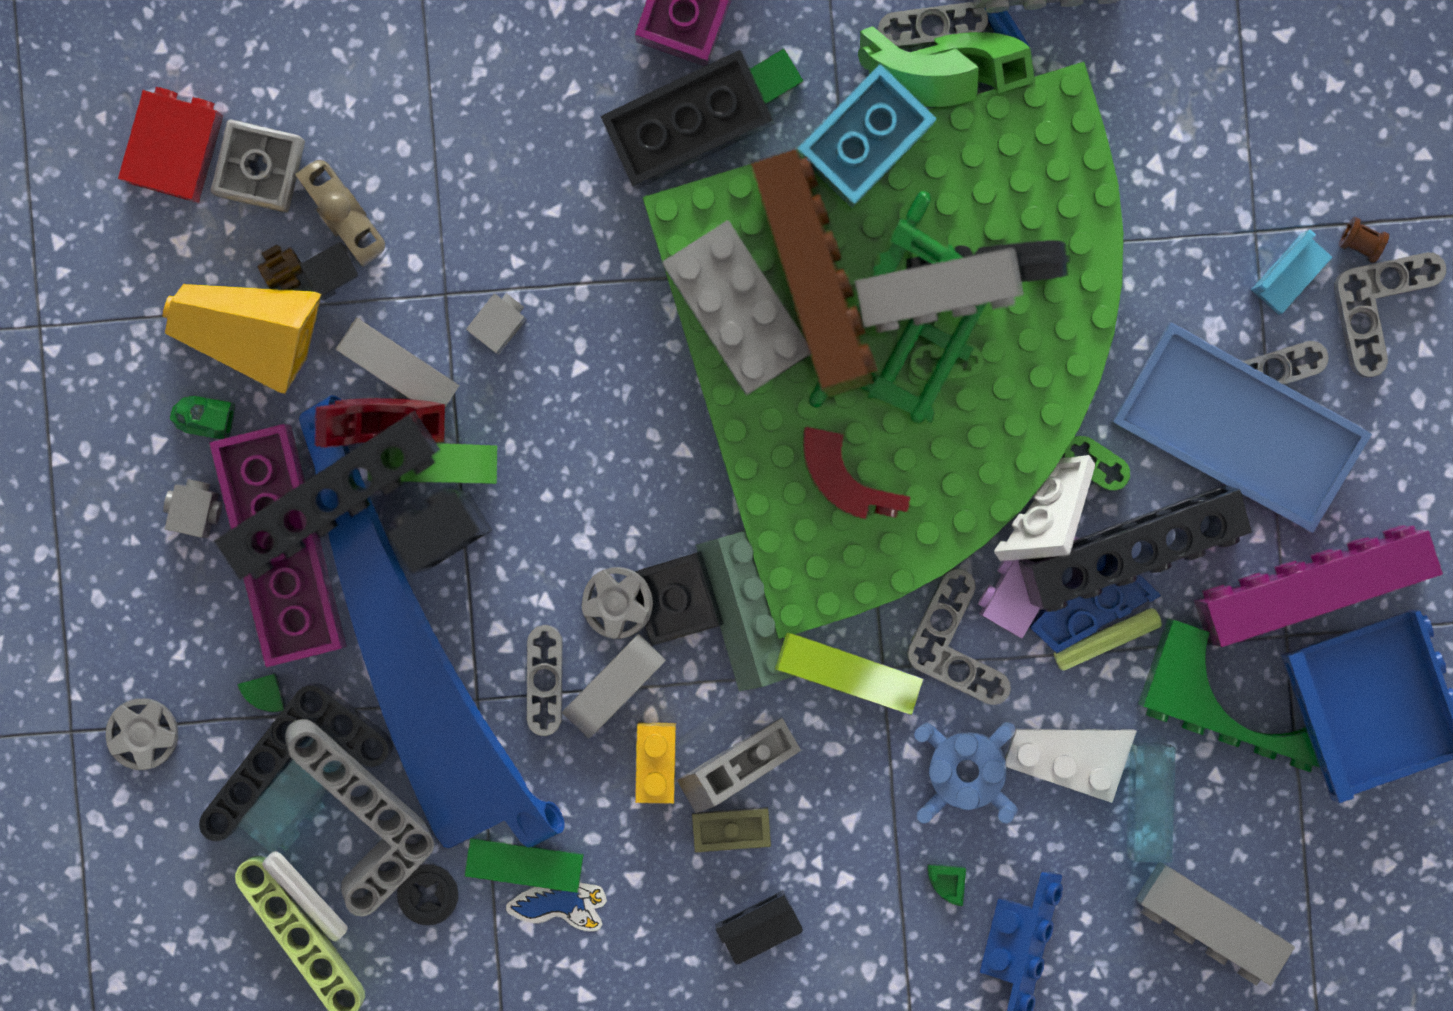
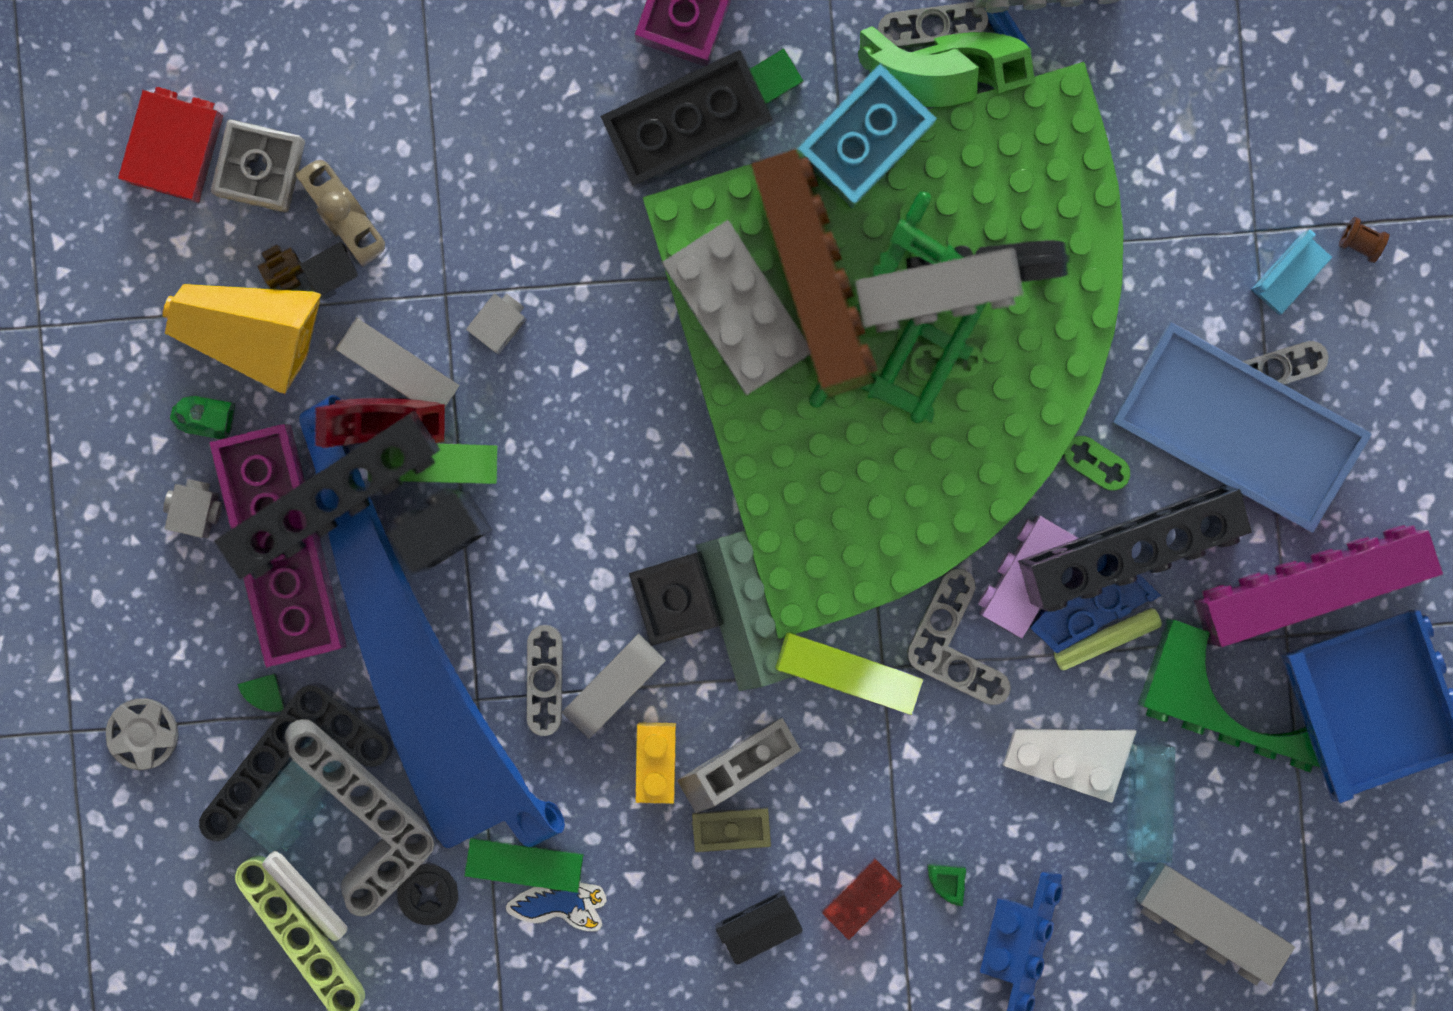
(616, 602): light grey wheel -> none
(826, 468): dark red arch -> none
(861, 898): none -> clear red plate
(955, 790): medium blue plate -> none
(1053, 516): white wing -> none
(1372, 290): light grey beam -> none

